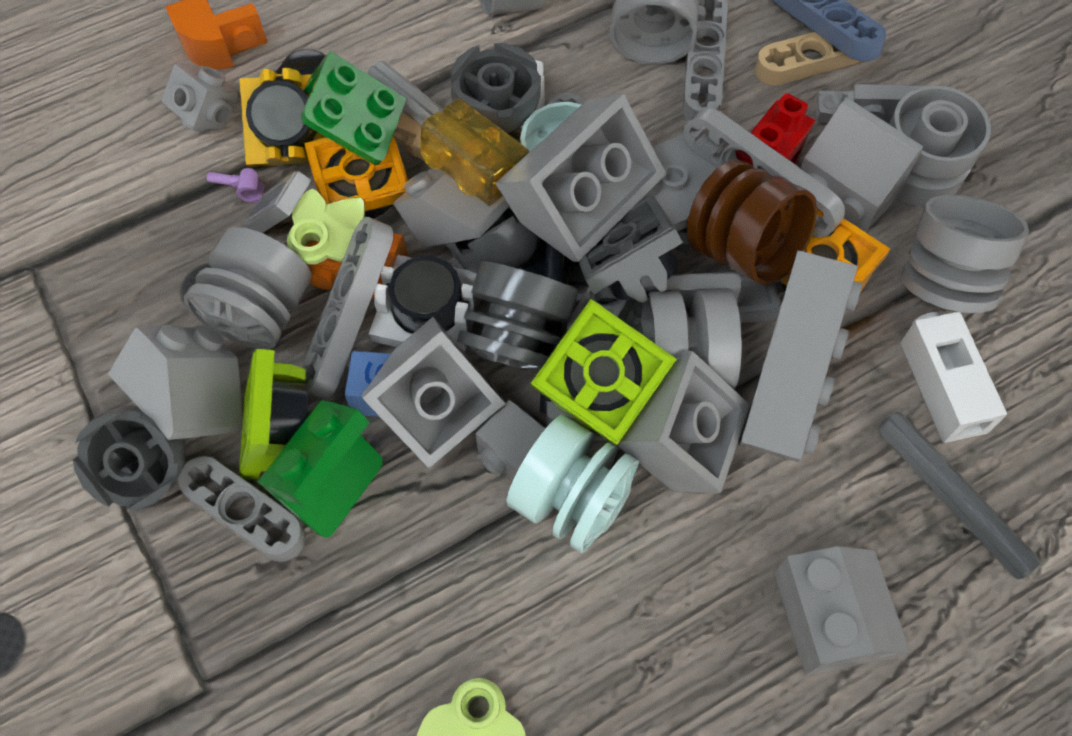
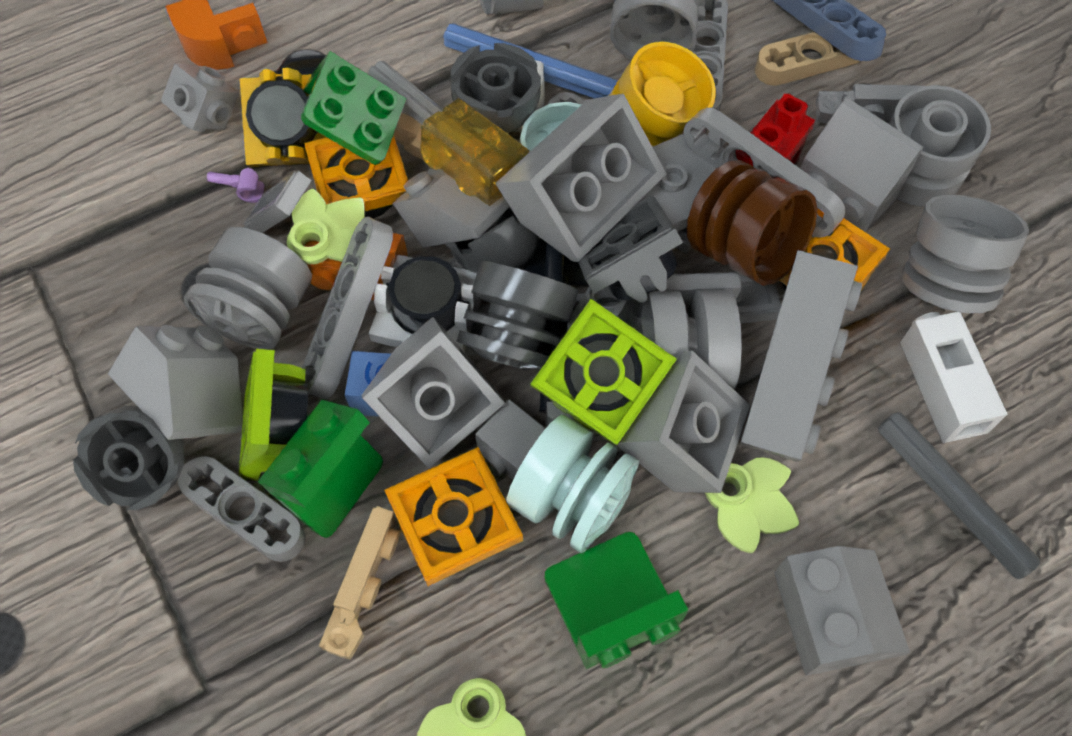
(360, 584): none -> tan hinge
(454, 518): none -> light orange piece
(555, 71): none -> medium blue axle
(613, 600): none -> green bracket
(666, 89): none -> yellow wheel
(756, 505): none -> yellowish green plate

